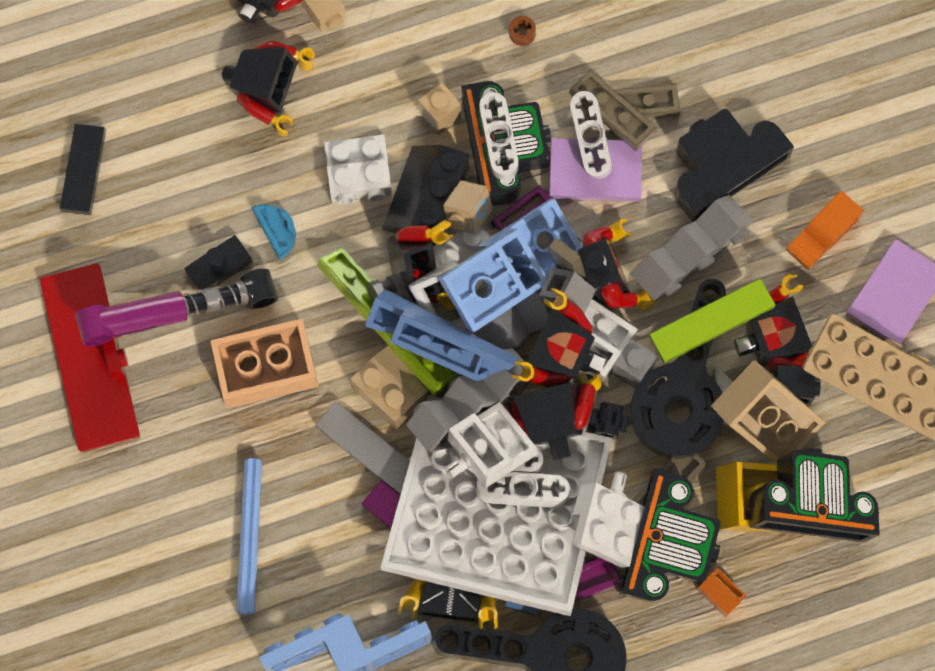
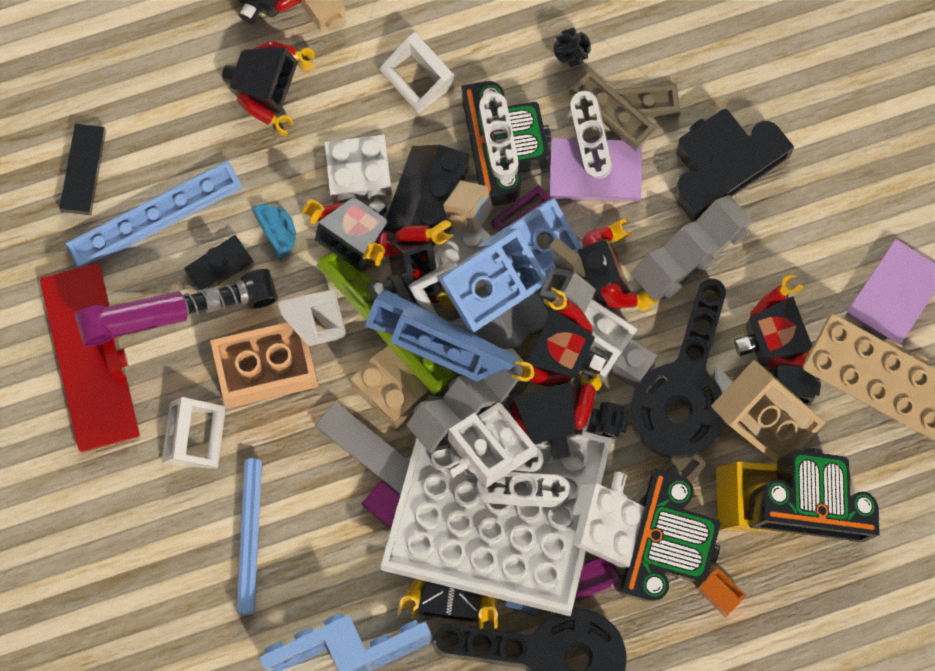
(154, 215): none -> light blue tile
(178, 431): none -> white tile
(324, 307): none -> white tile
(351, 230): none -> torso
(429, 62): none -> white tile
(440, 108): tan brick -> none
(530, 35): dark orange bush -> none
(572, 47): none -> black gear
(712, 321): lime tile -> none
(825, 230): orange piece -> none

